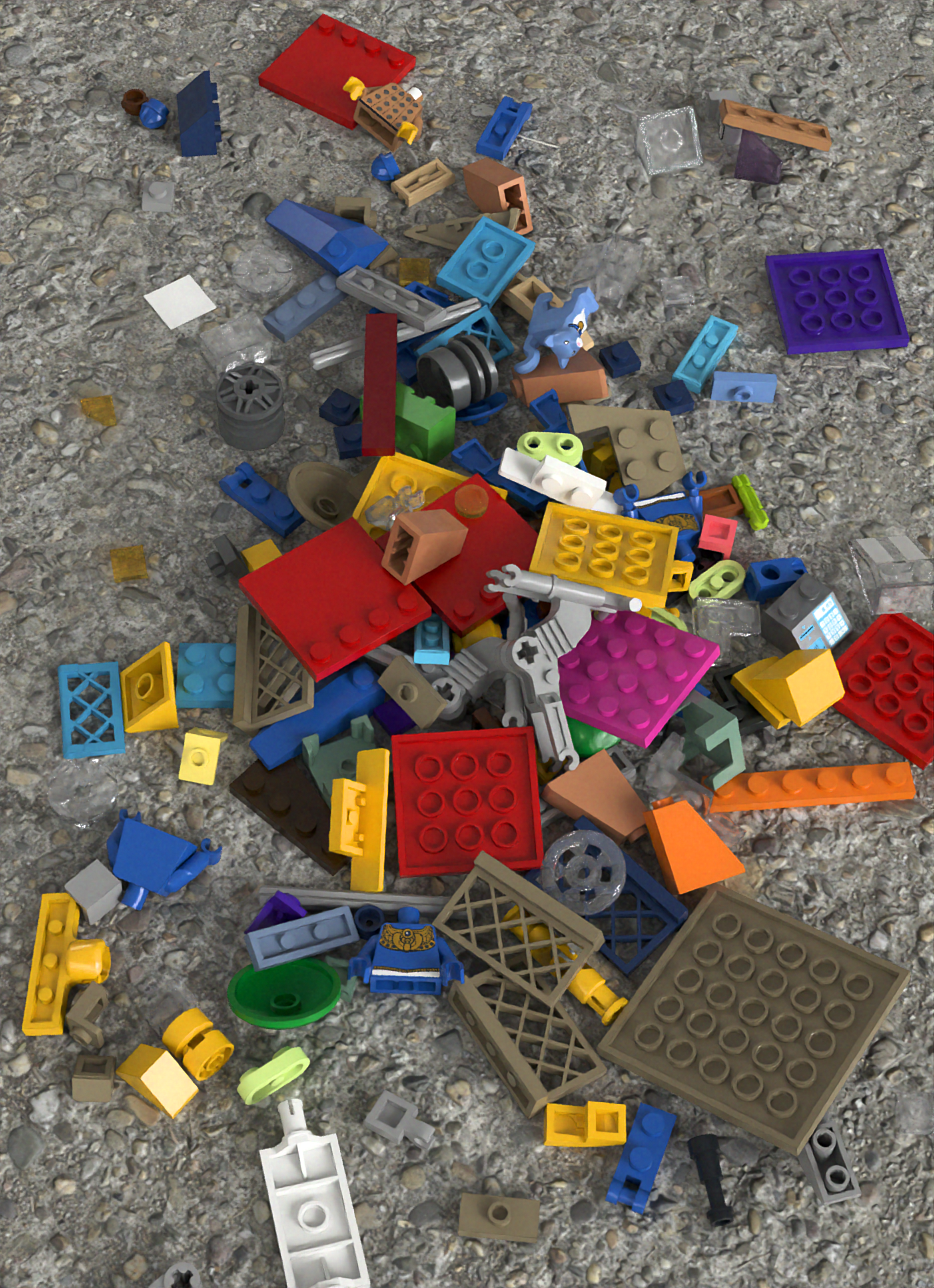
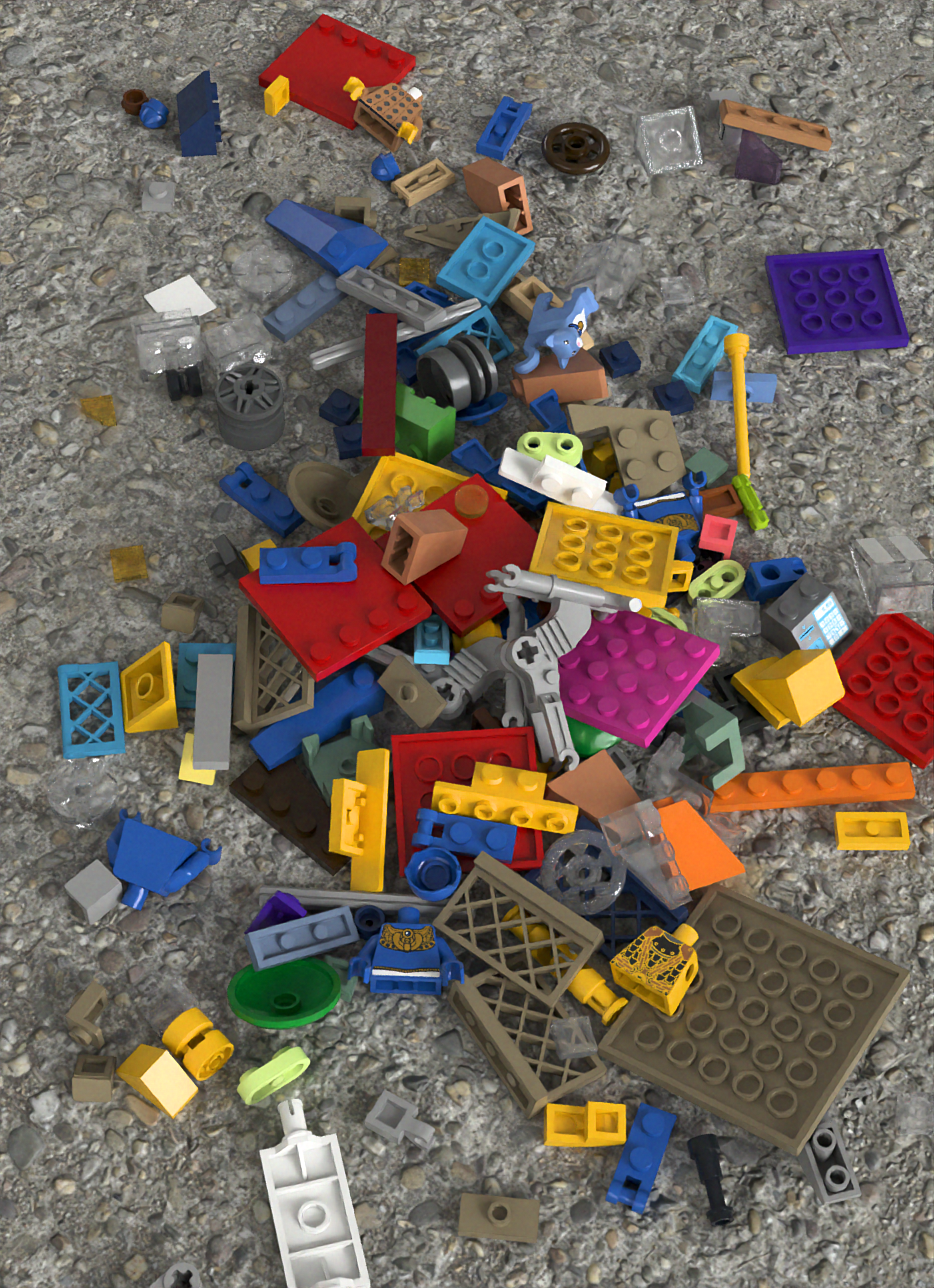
(60, 964): yellow plate -> none
(167, 342): none -> clear bracket
(176, 383): none -> black wheel
(181, 612): none -> dark tan slope
(213, 712): none -> light grey tile
(276, 96): none -> yellow tile
(308, 564): none -> blue plate
(393, 718): dark purple tile -> none
(433, 874): none -> blue hair
(465, 835): none -> blue plate
(505, 797): none -> yellow bracket
(573, 1037): none -> clear tile
(575, 148): none -> dark brown plate
(643, 848): none -> clear slope
(658, 966): none -> yellow torso
(709, 463): none -> sand green tile
(736, 347): none -> yellow piece
(871, 831): none -> yellow plate

